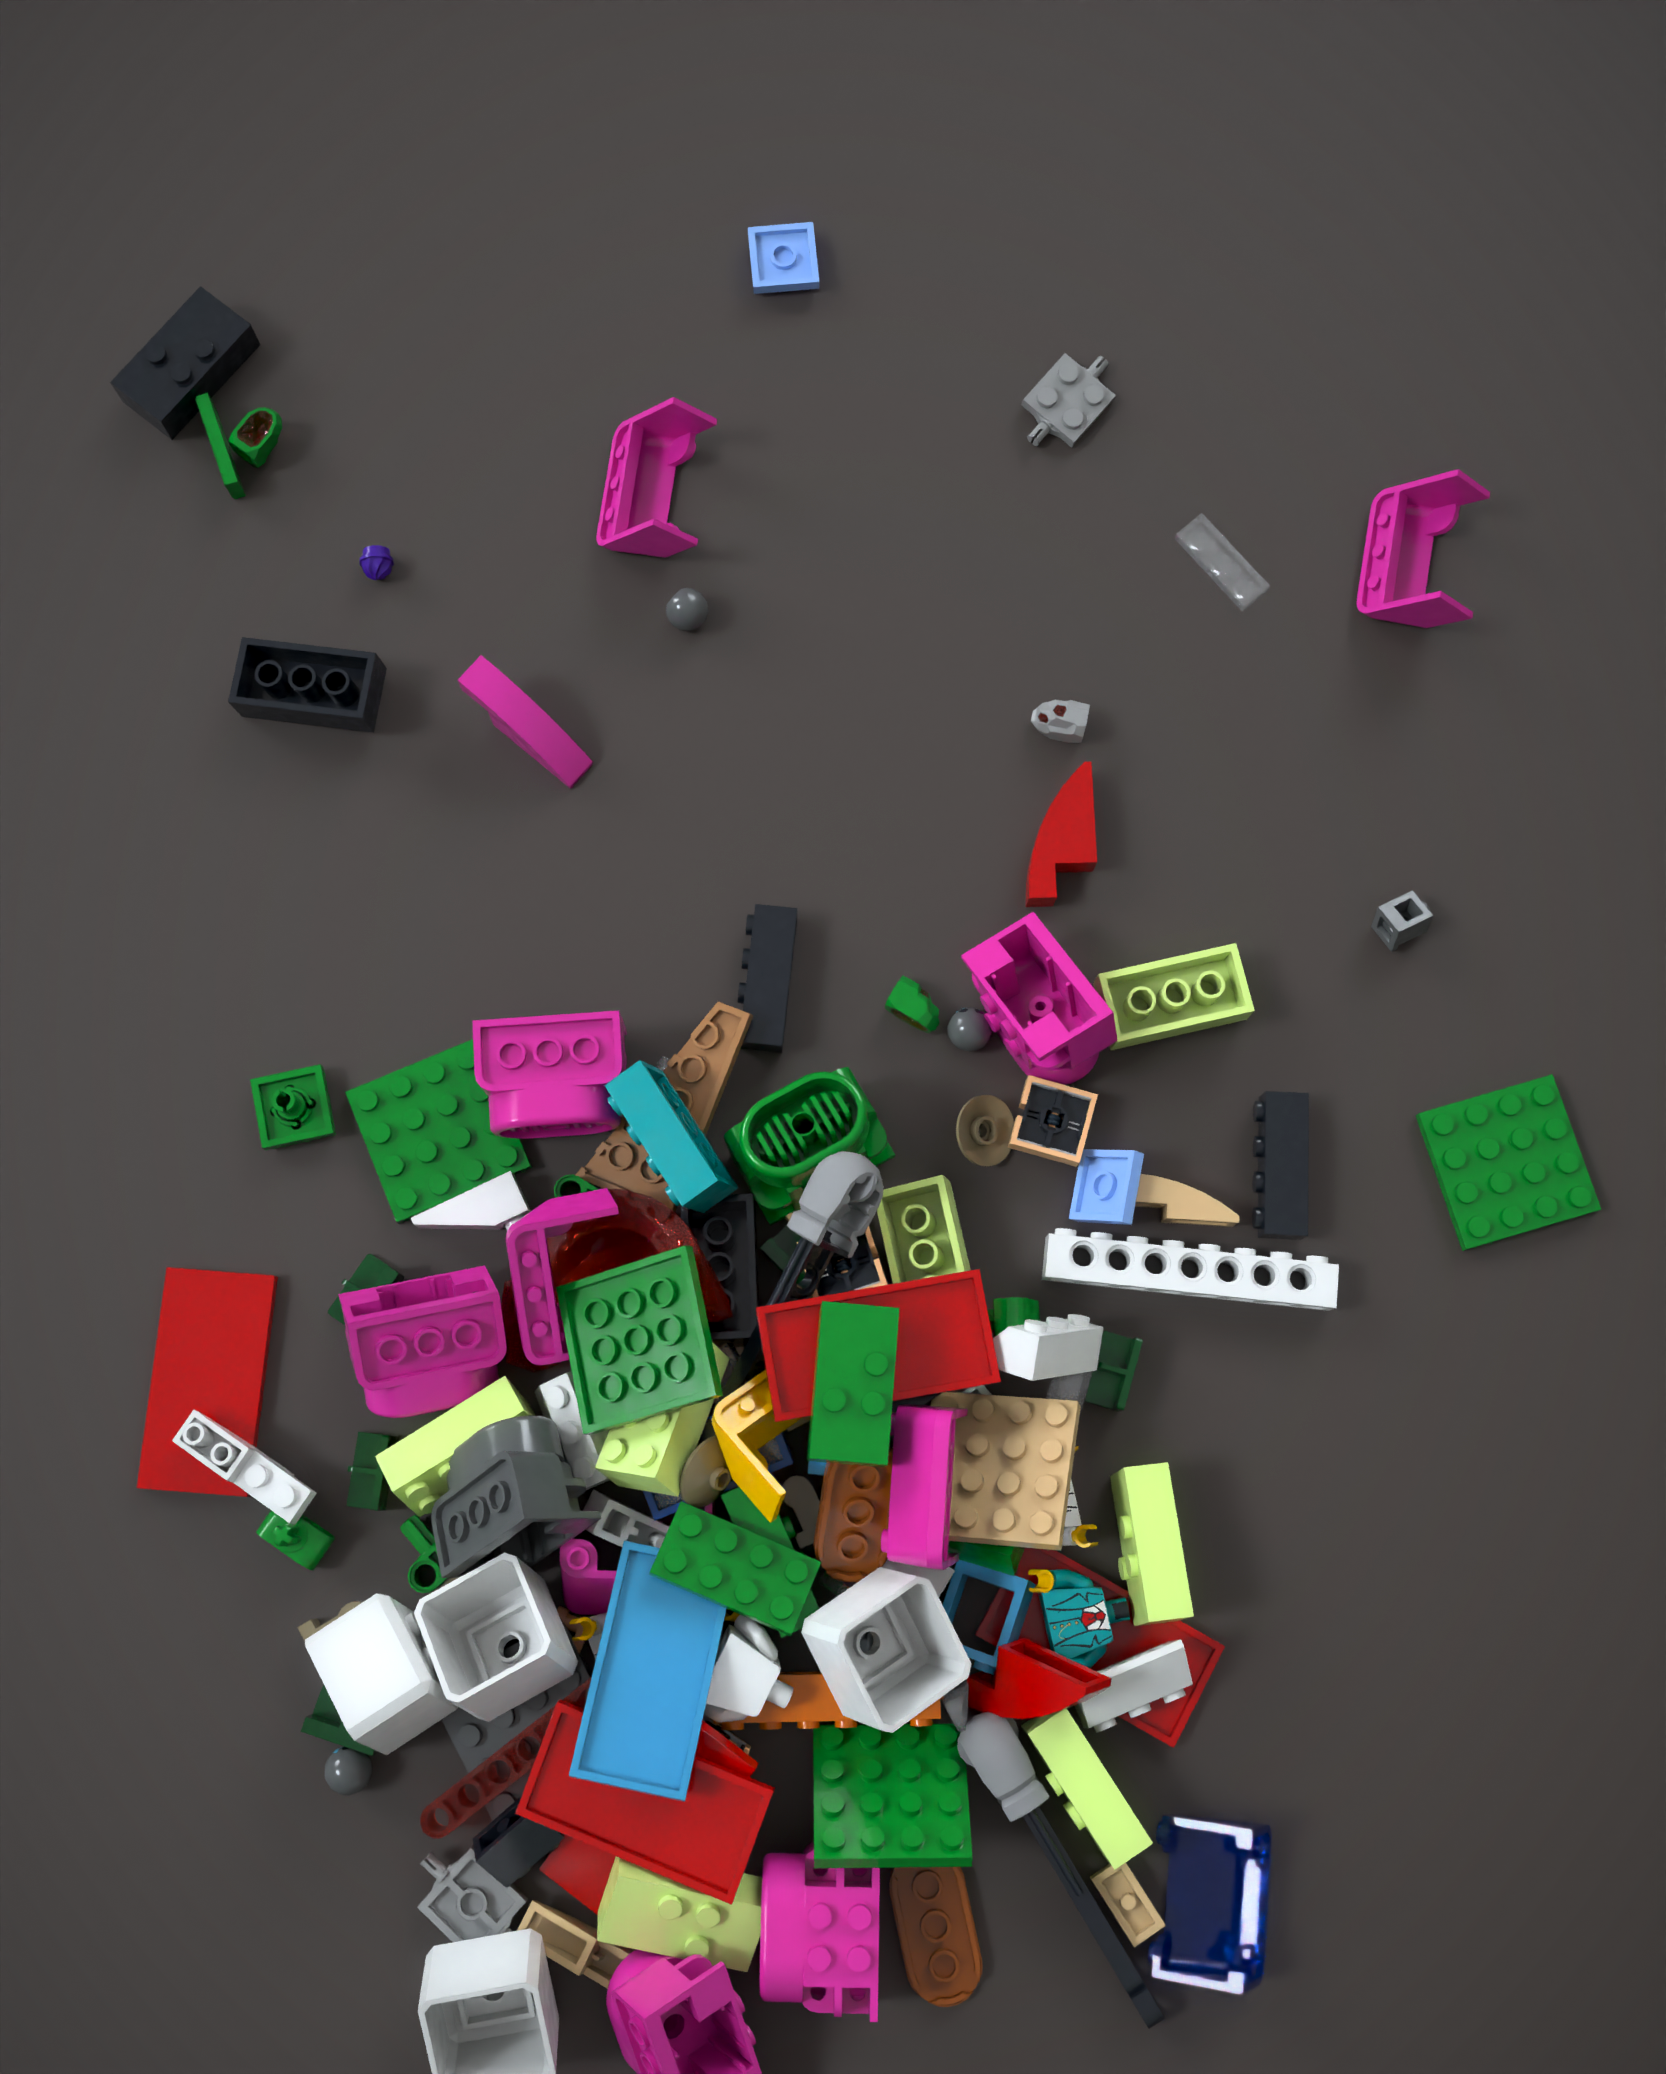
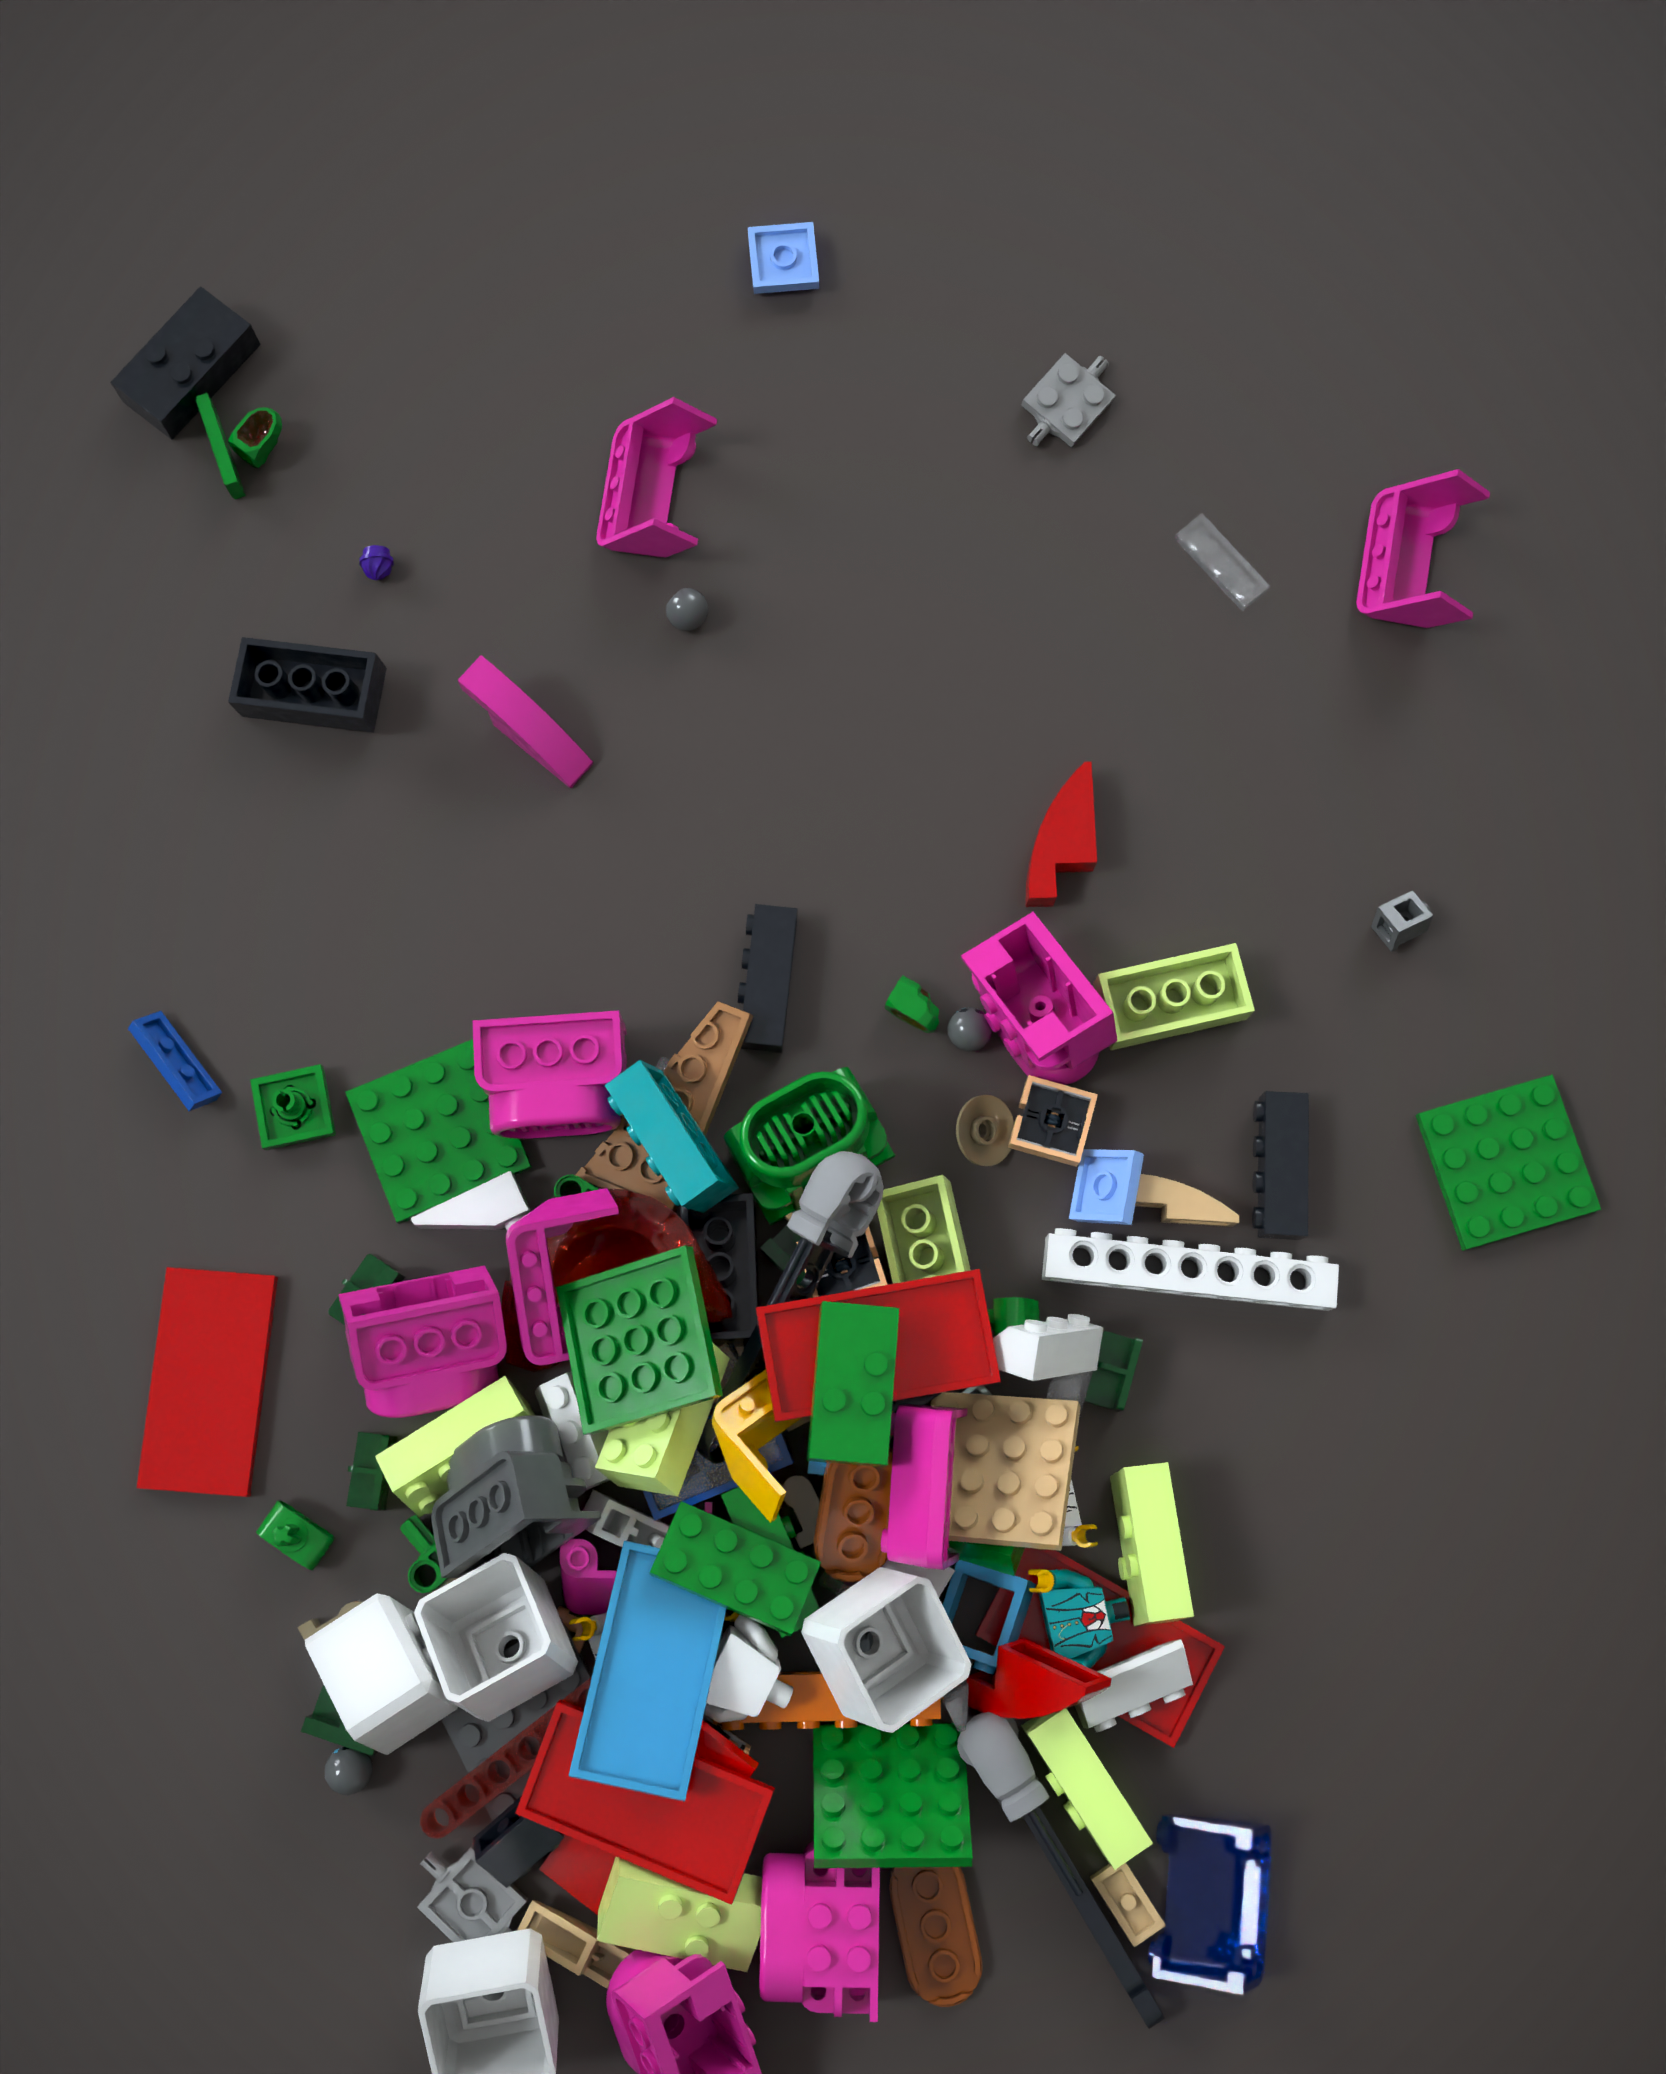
(175, 1060): none -> blue plate
(244, 1466): white slope -> none
(704, 1474): dark tan dish -> none
(1061, 720): light grey rock -> none

